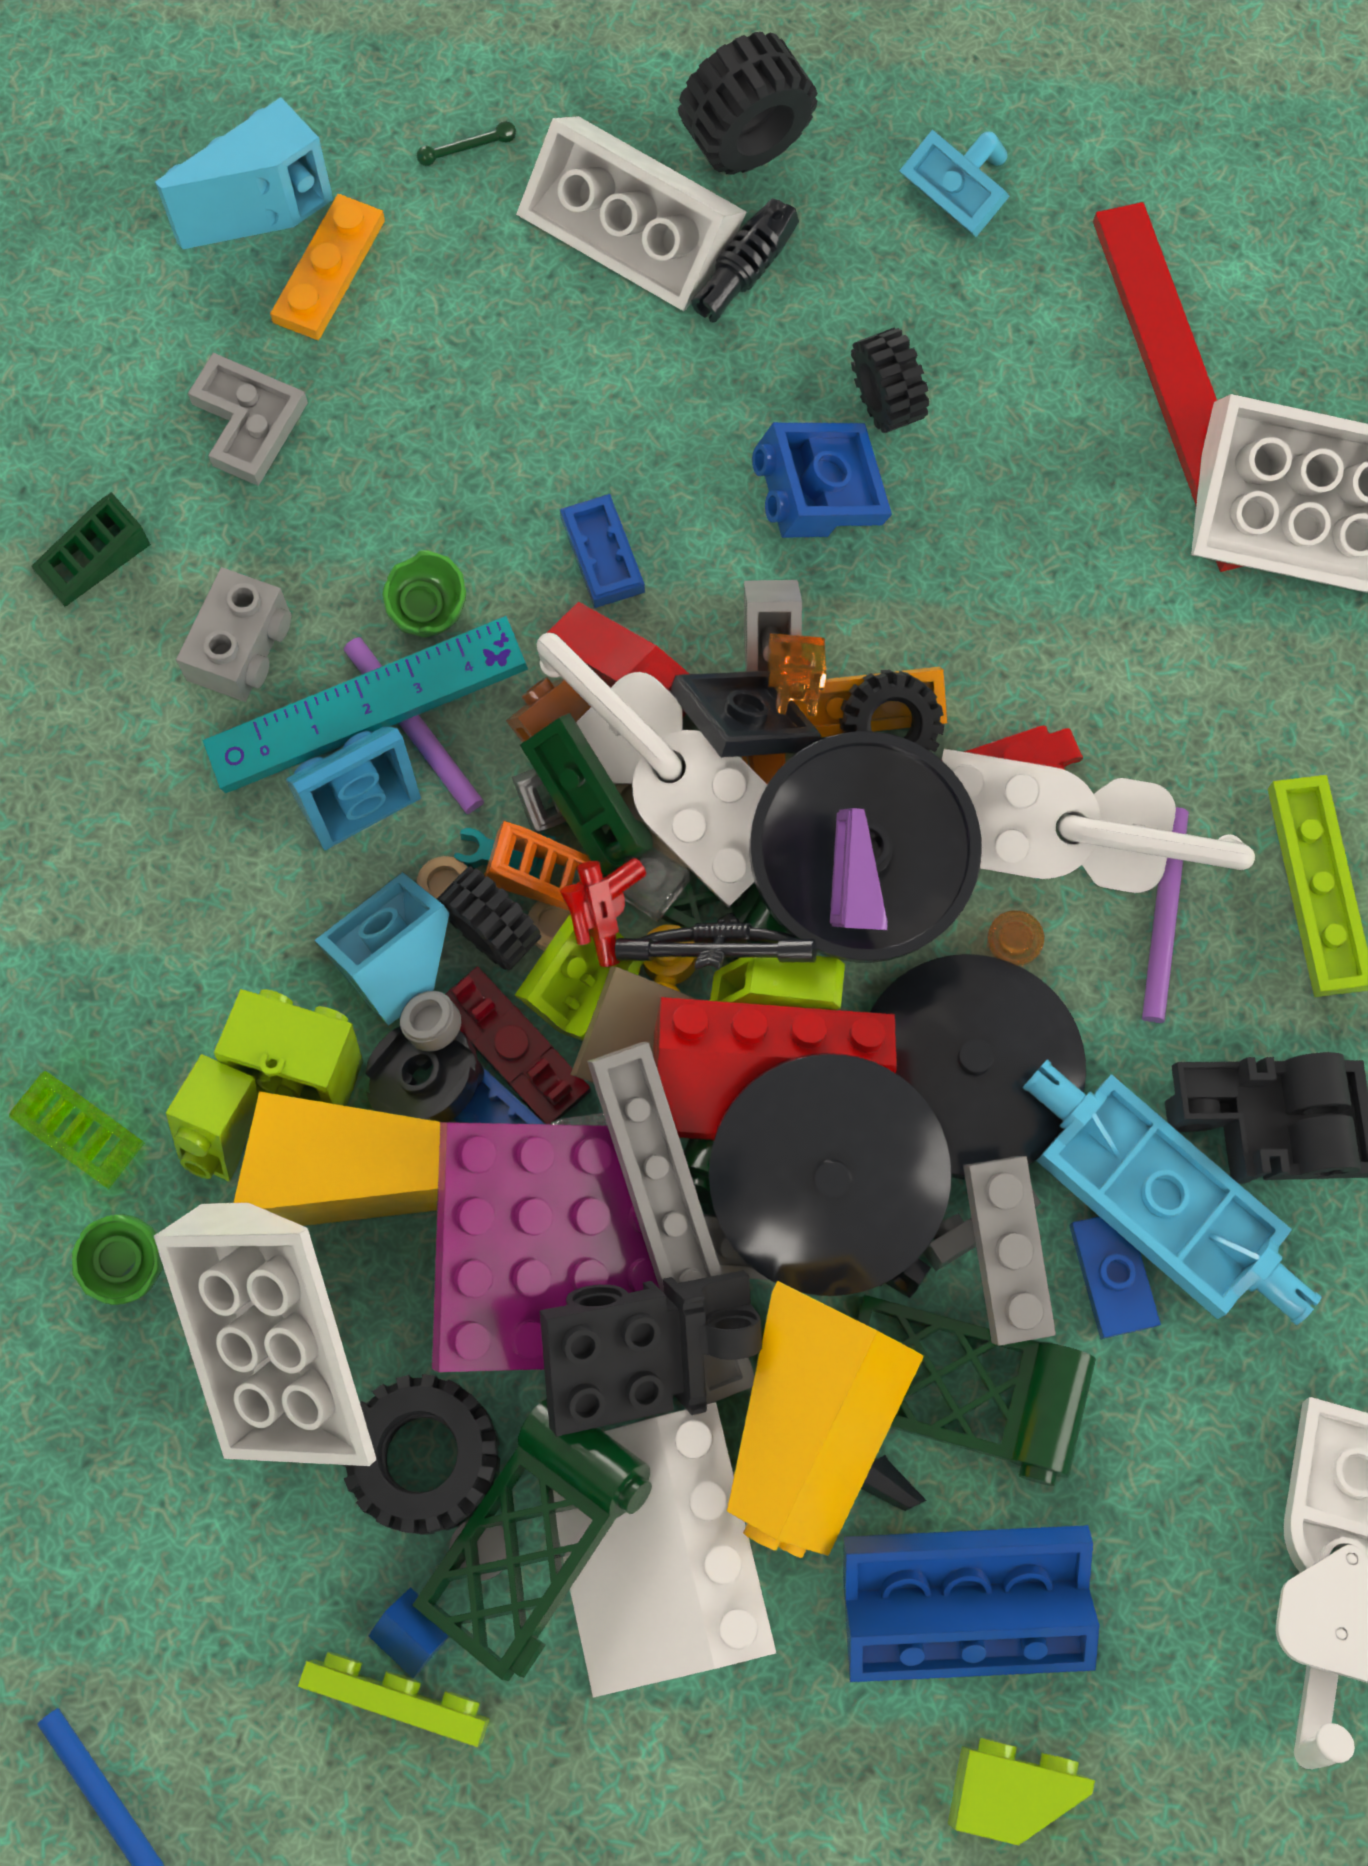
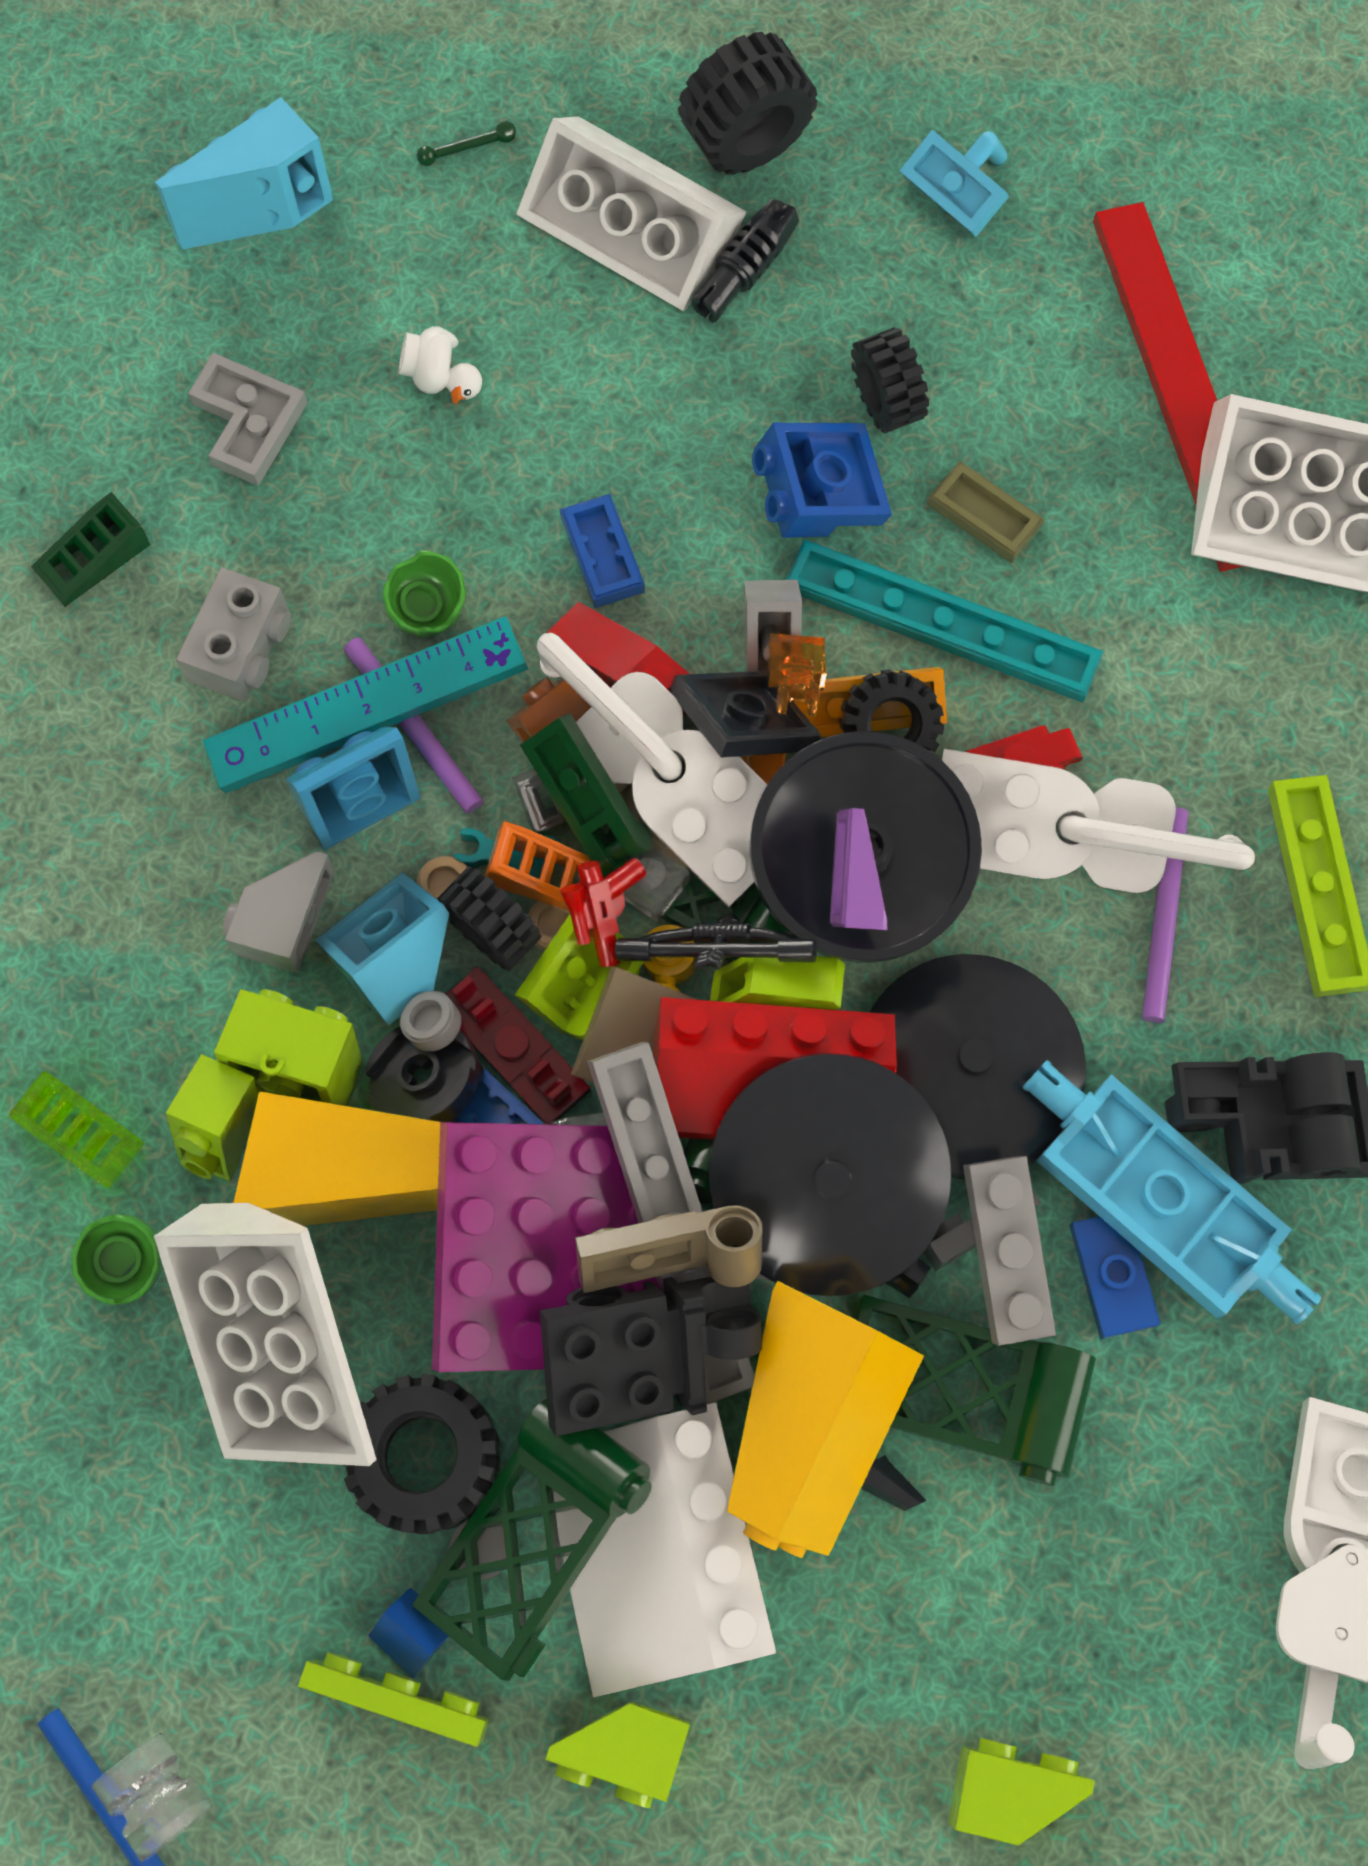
(151, 1796): none -> clear wheel
(280, 913): none -> light grey slope
(327, 267): light orange plate -> none
(428, 363): none -> white animal
(627, 1748): none -> lime slope
(674, 1245): none -> dark tan plate
(945, 621): none -> teal tile
(969, 1603): blue slope -> none
(985, 511): none -> olive tile
(1015, 937): clear orange plate -> none

